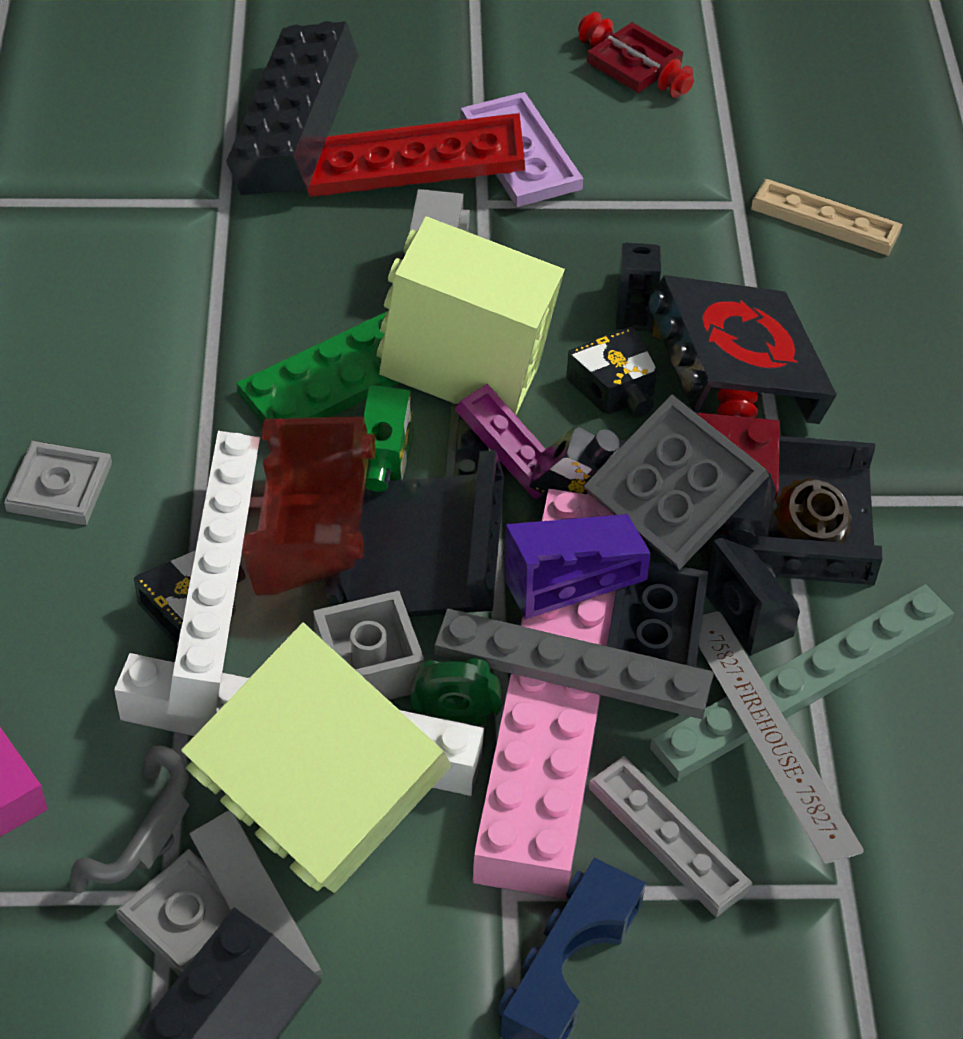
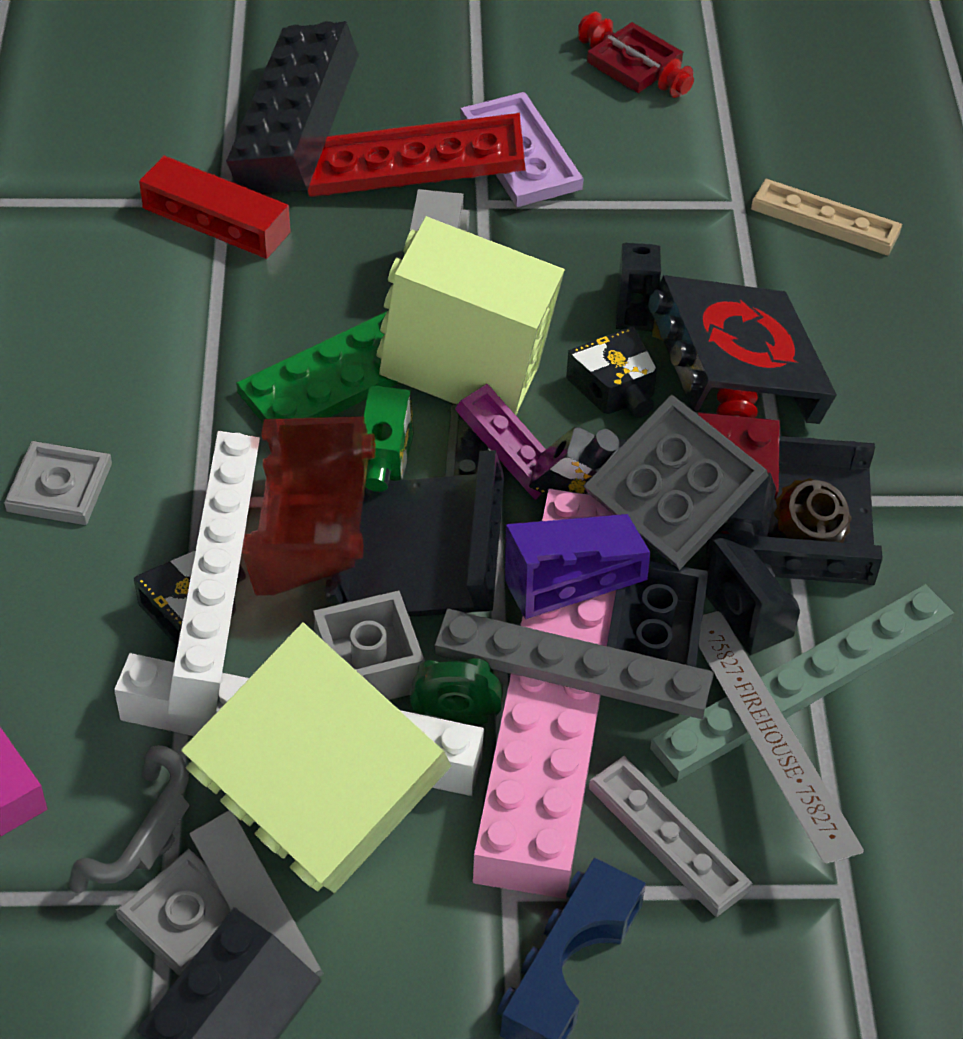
(215, 206): none -> red brick

